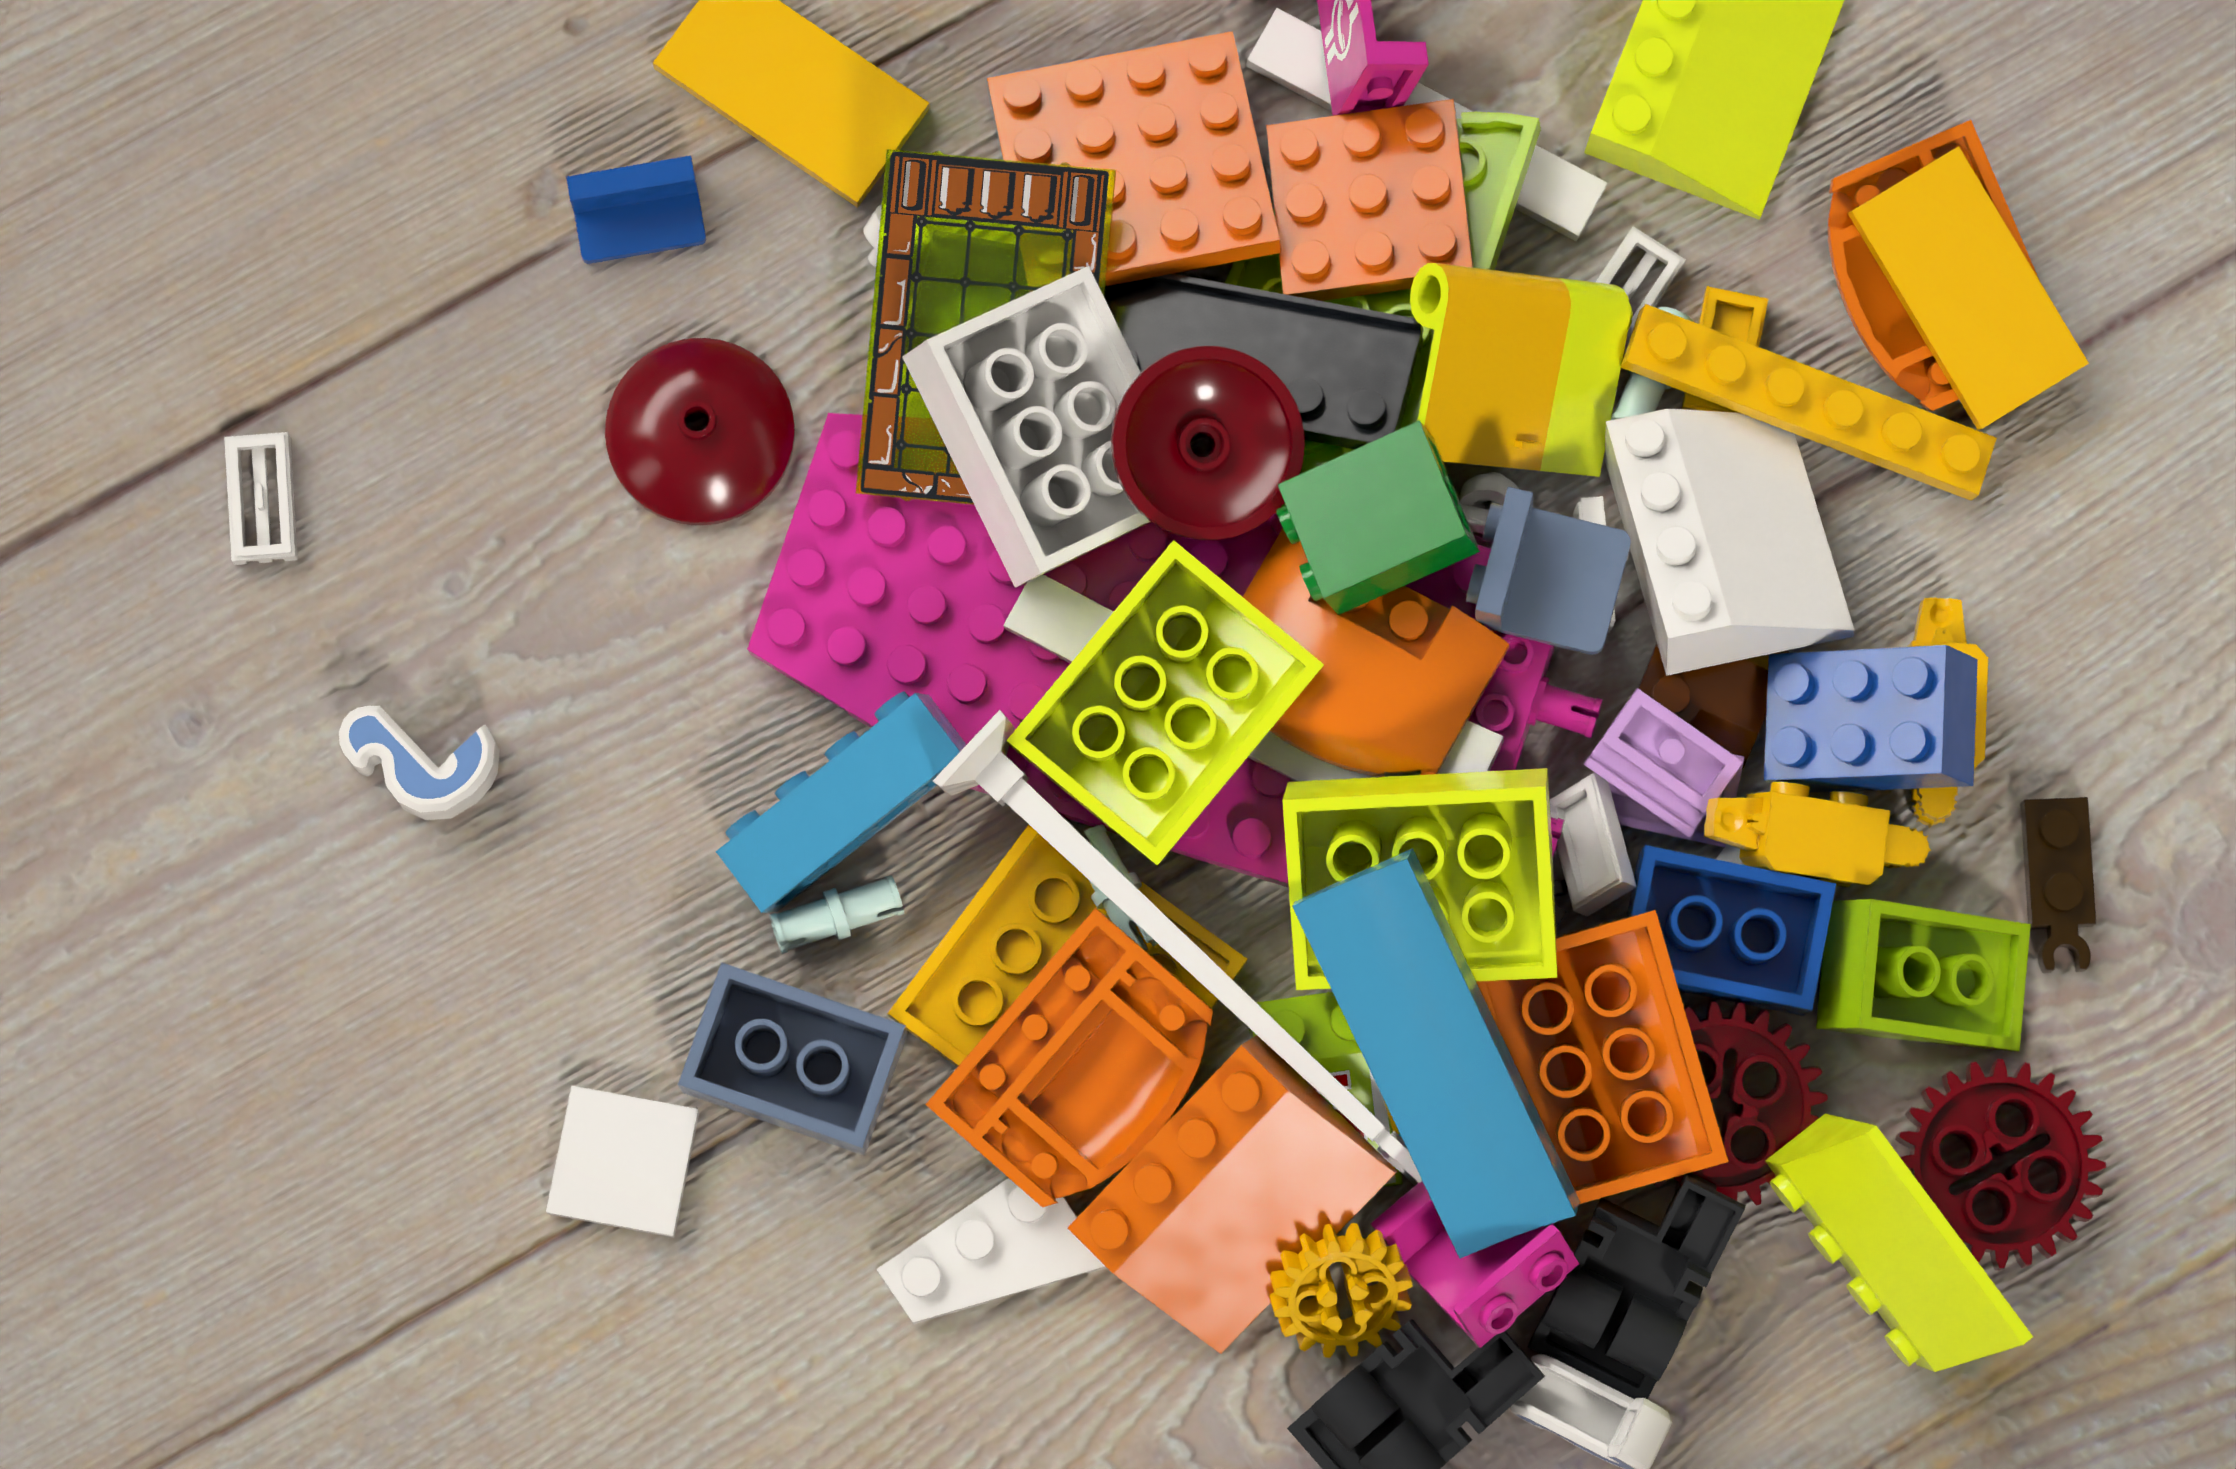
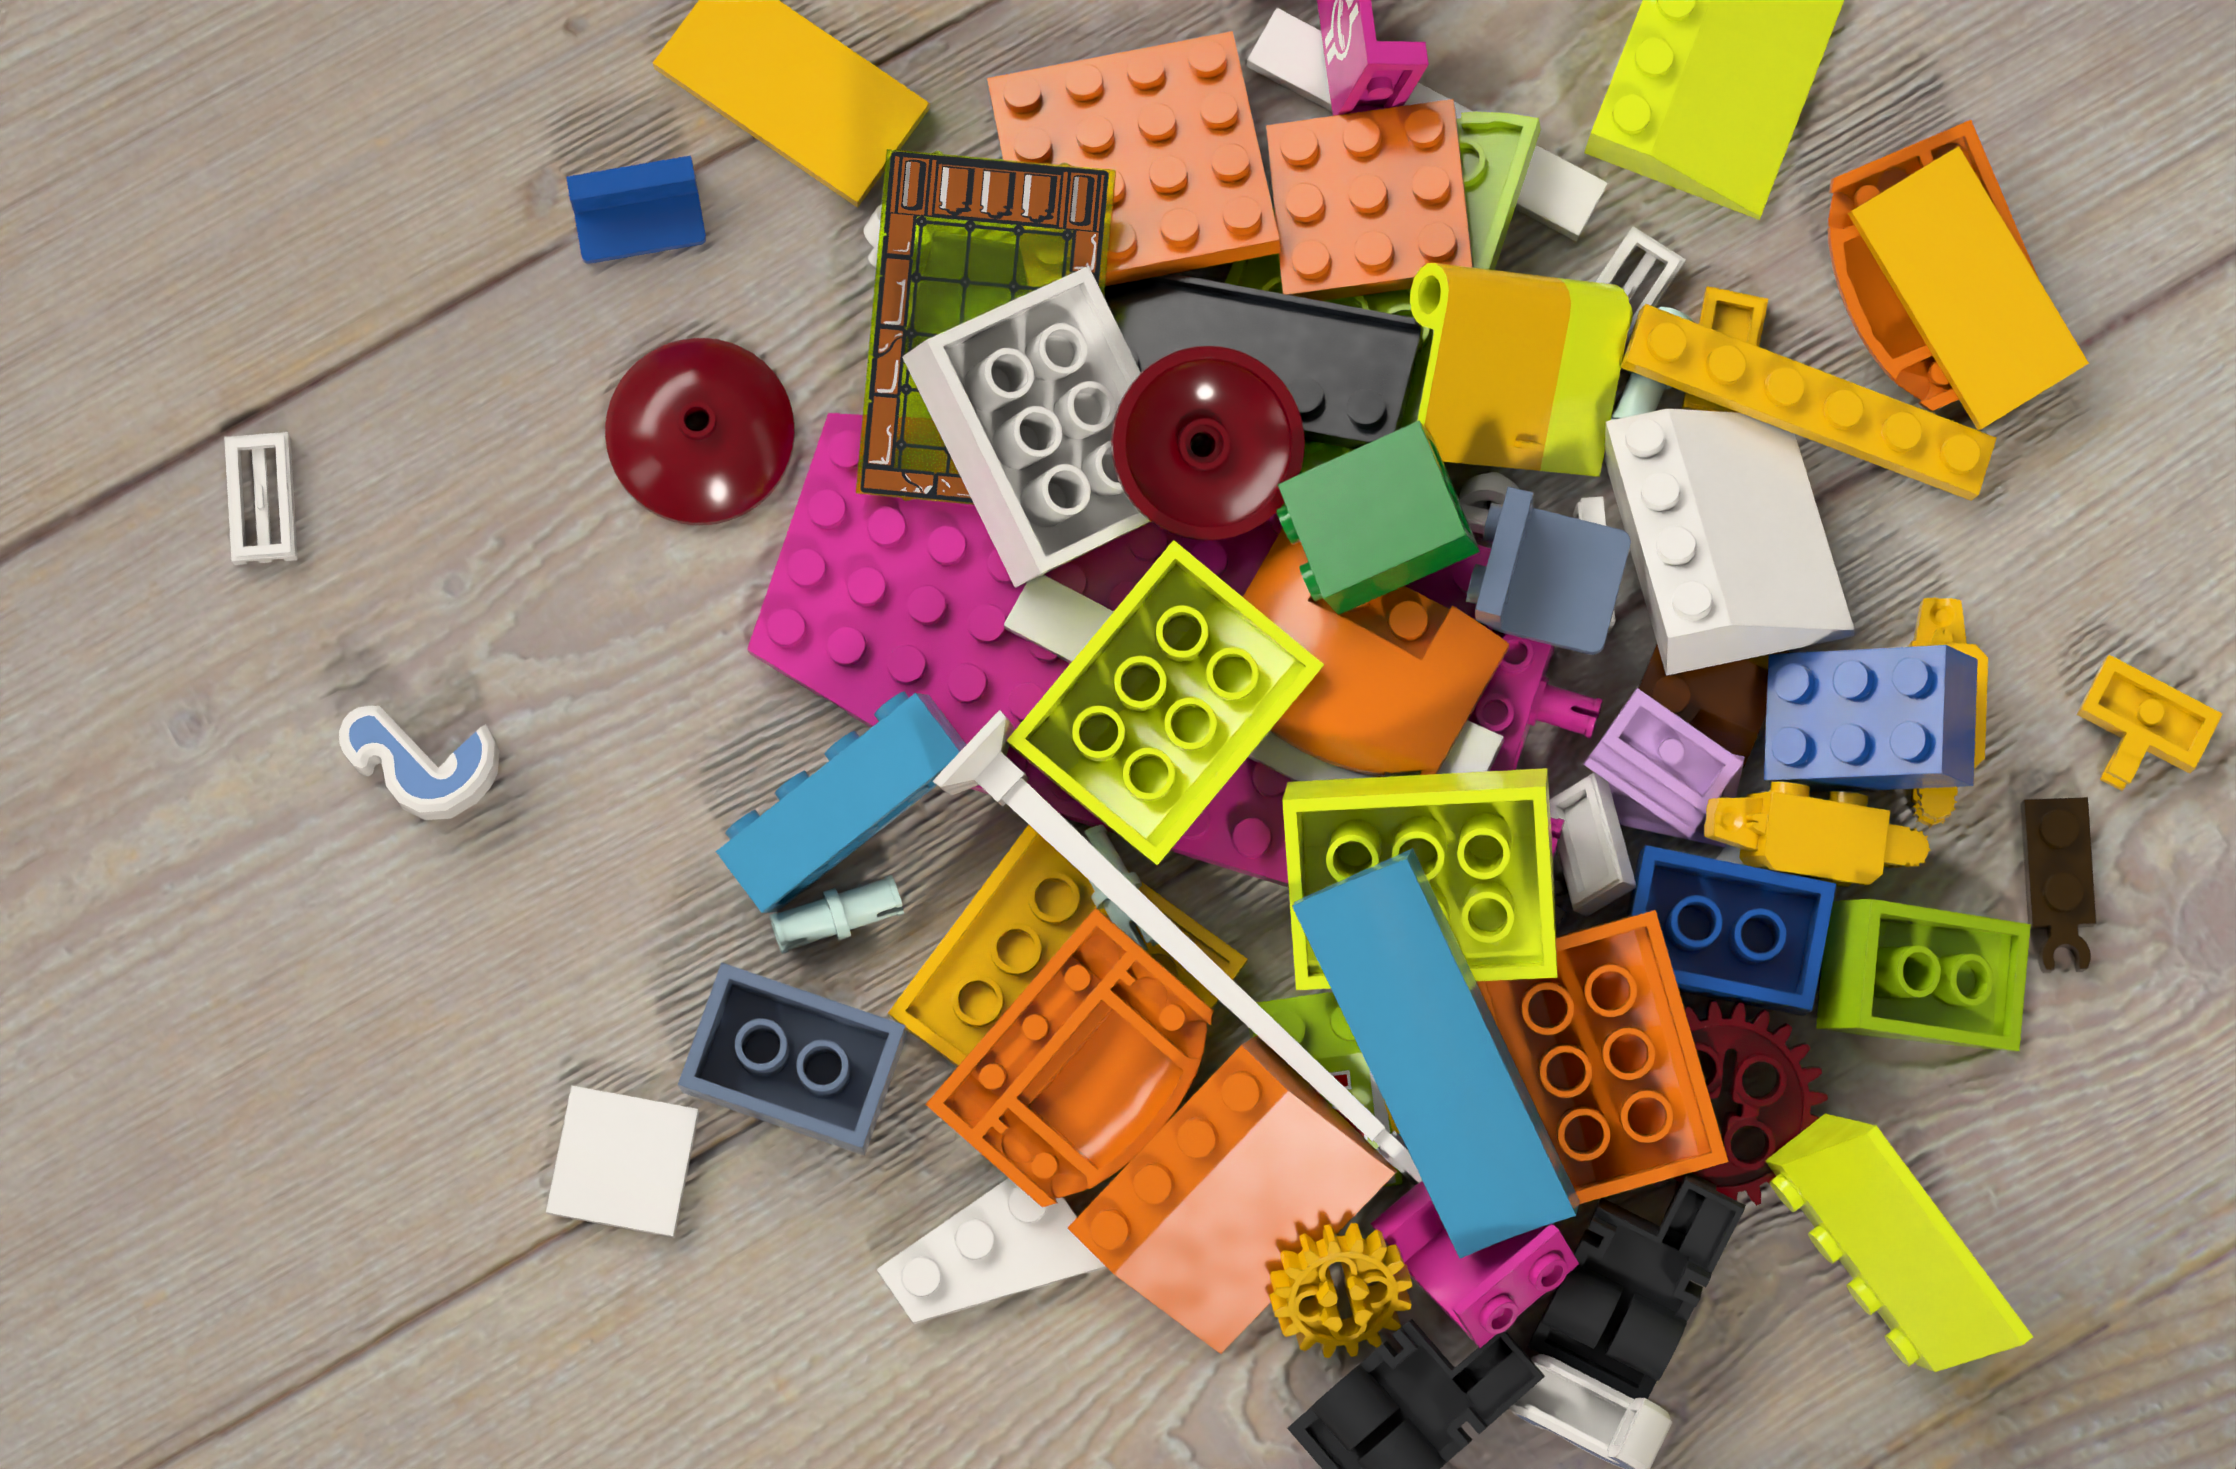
(1969, 1114): dark red gear -> none
(2147, 719): none -> yellow plate

